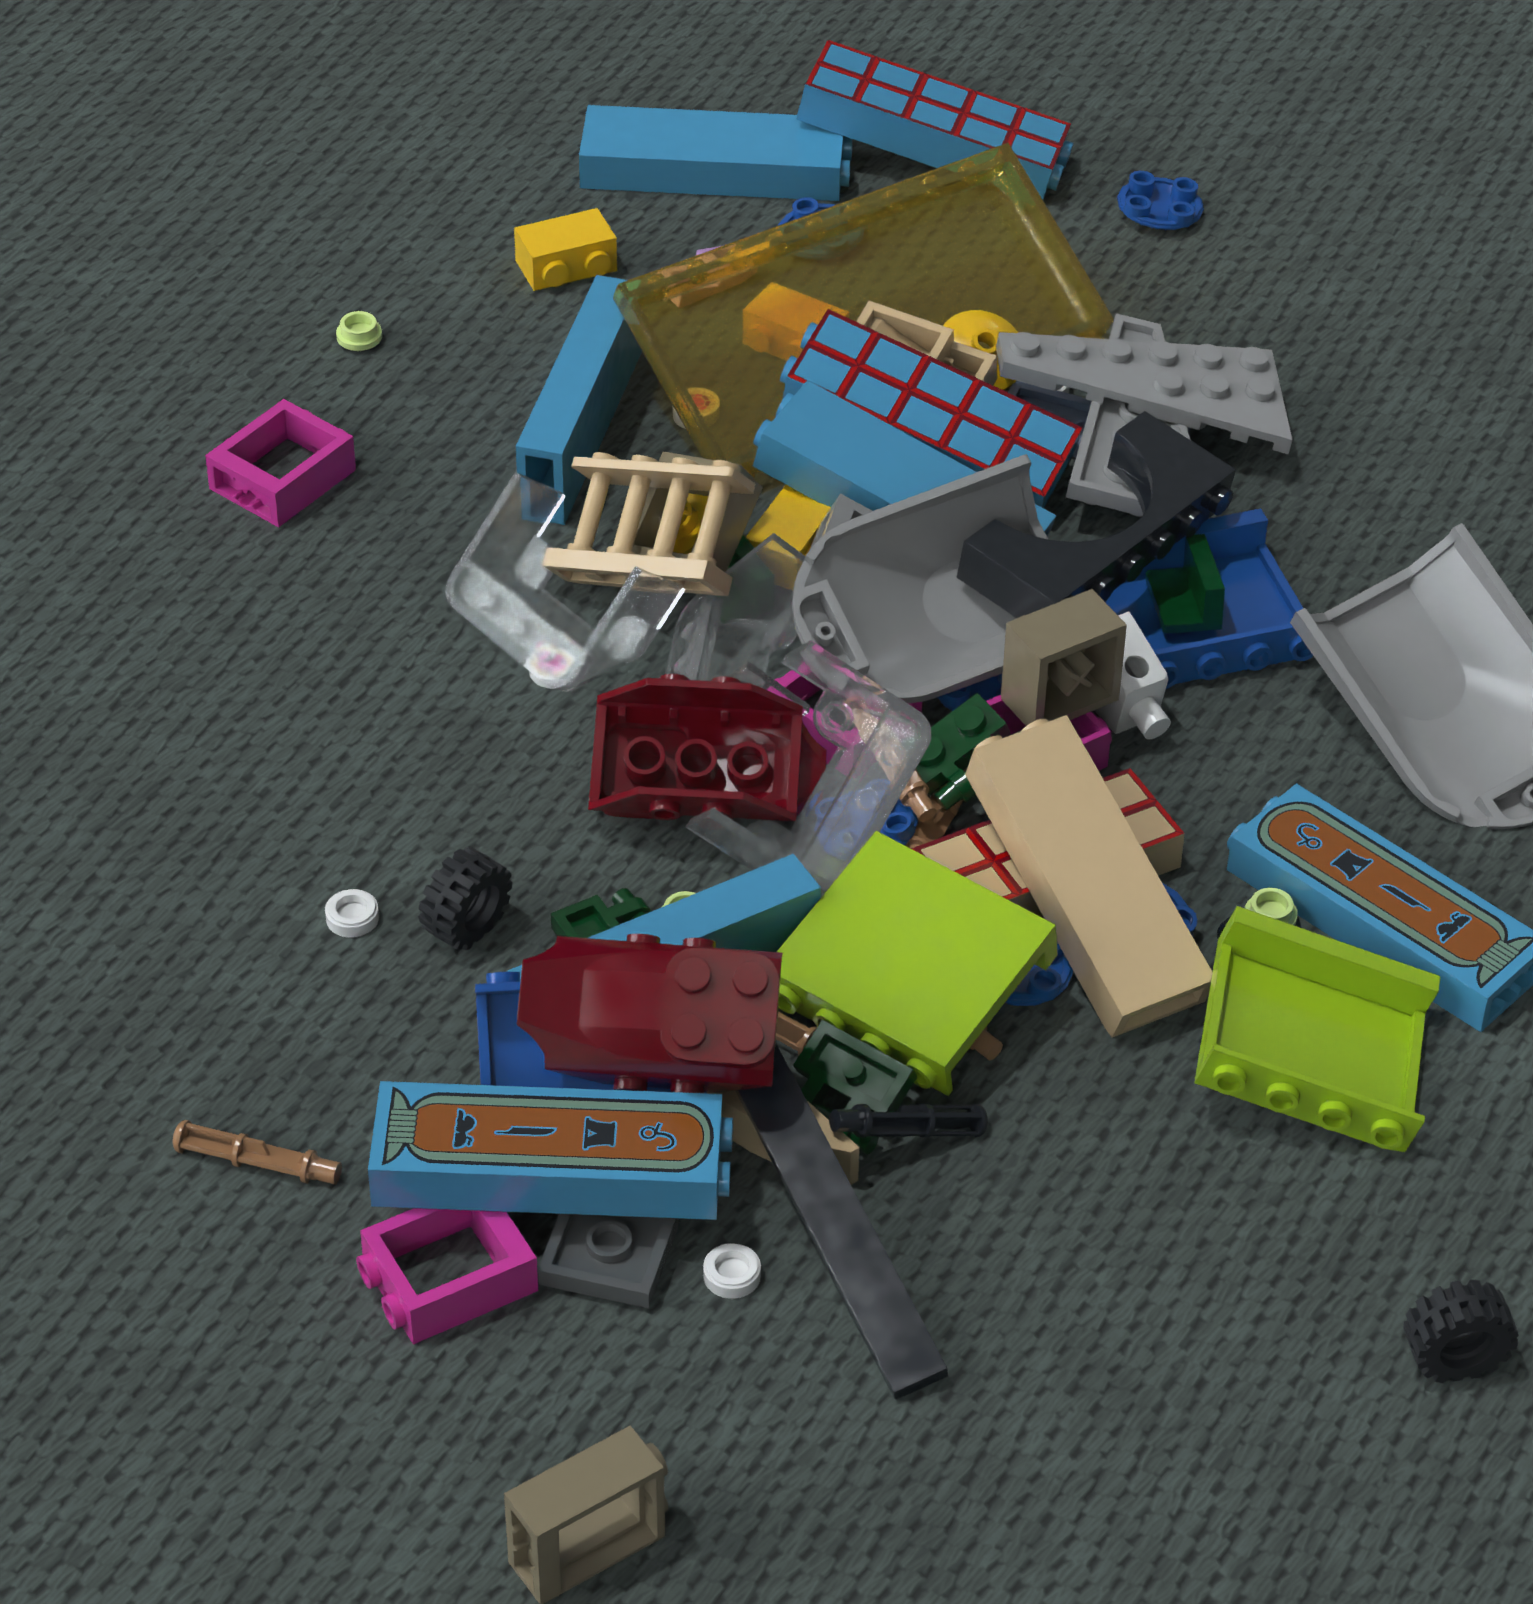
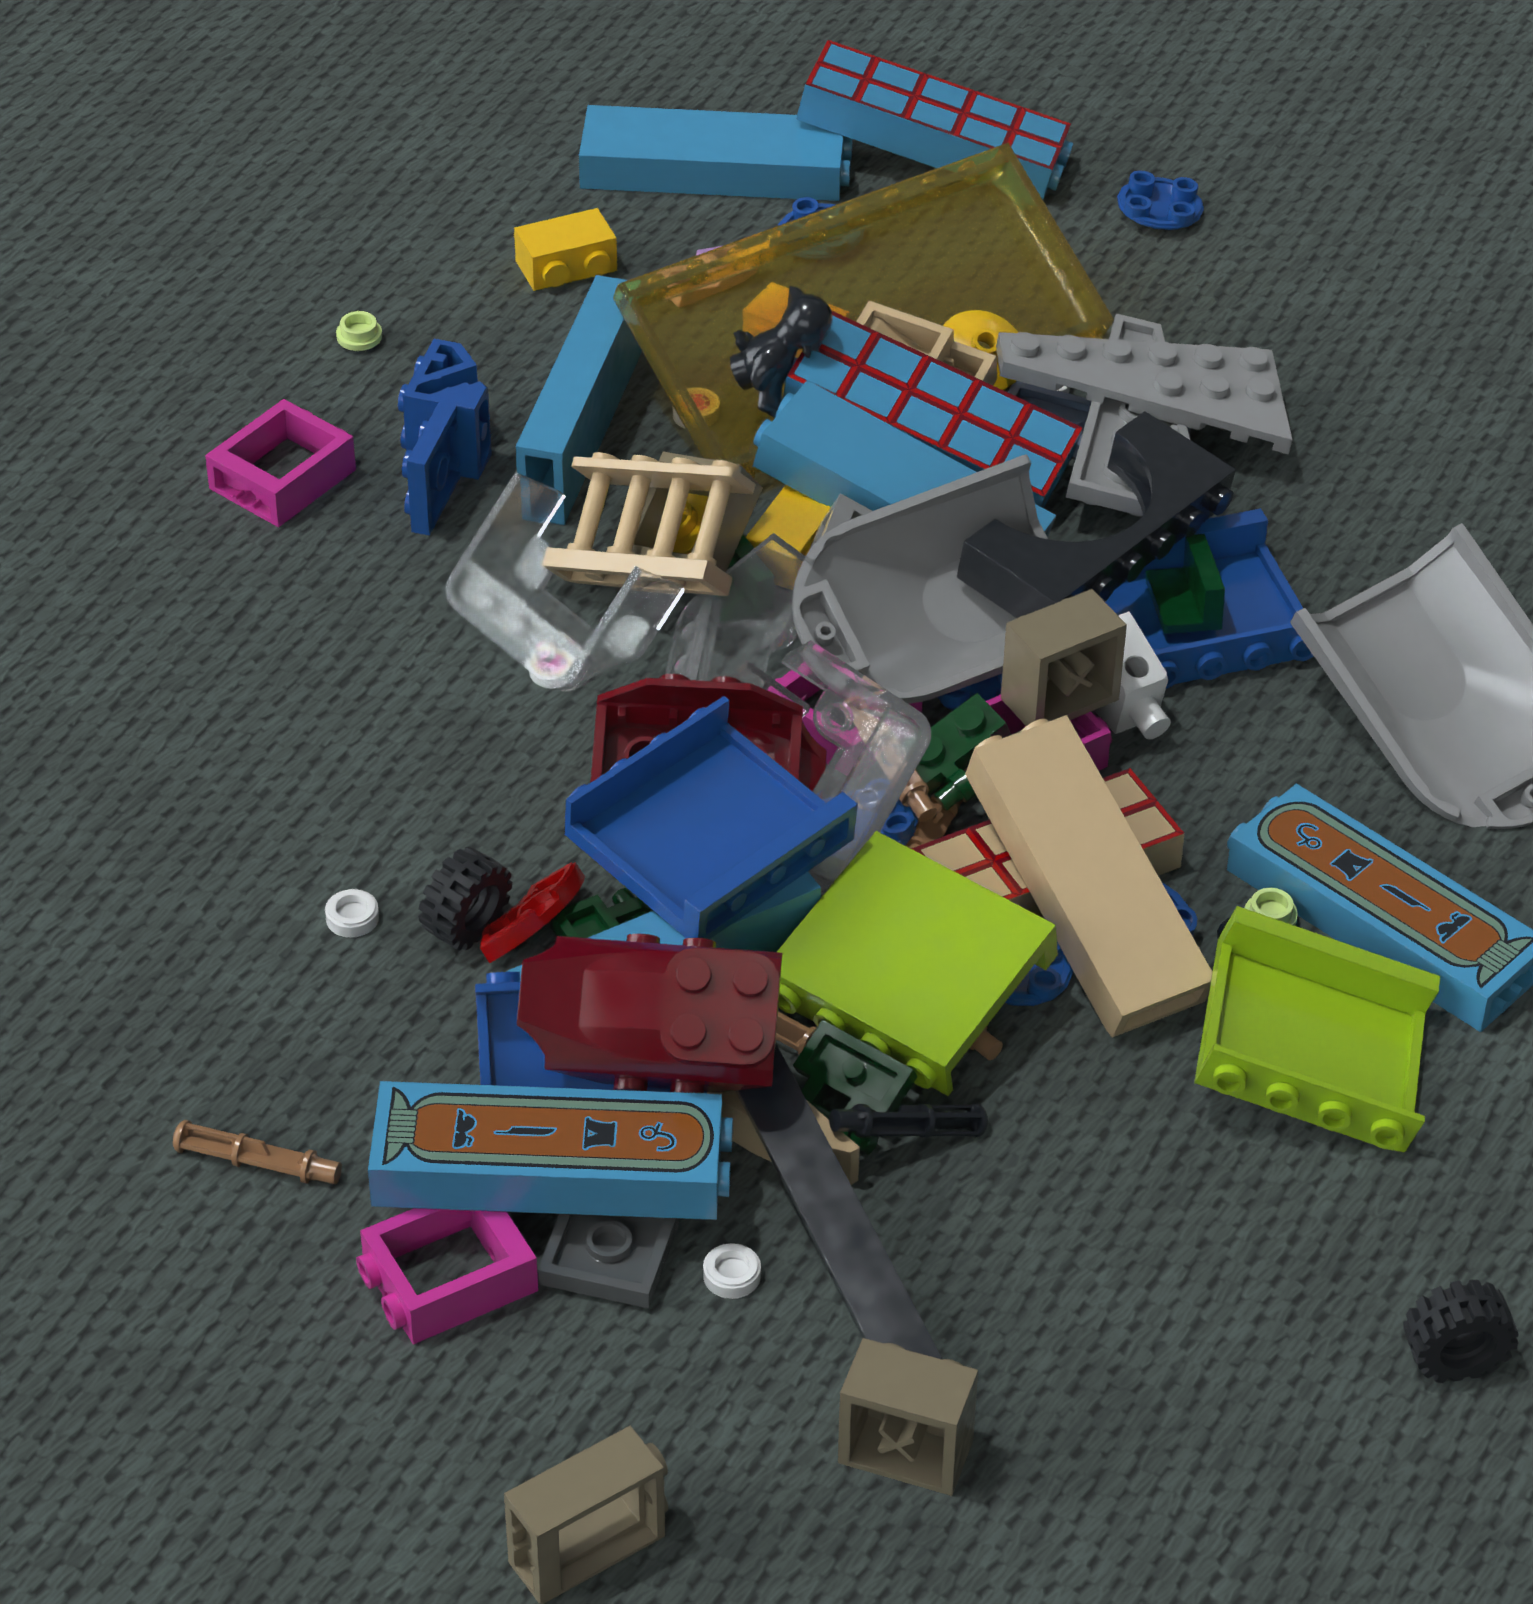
(442, 430): none -> blue piece
(532, 912): none -> red tile
(705, 824): none -> blue panel
(771, 354): none -> black animal
(907, 1416): none -> dark tan brick

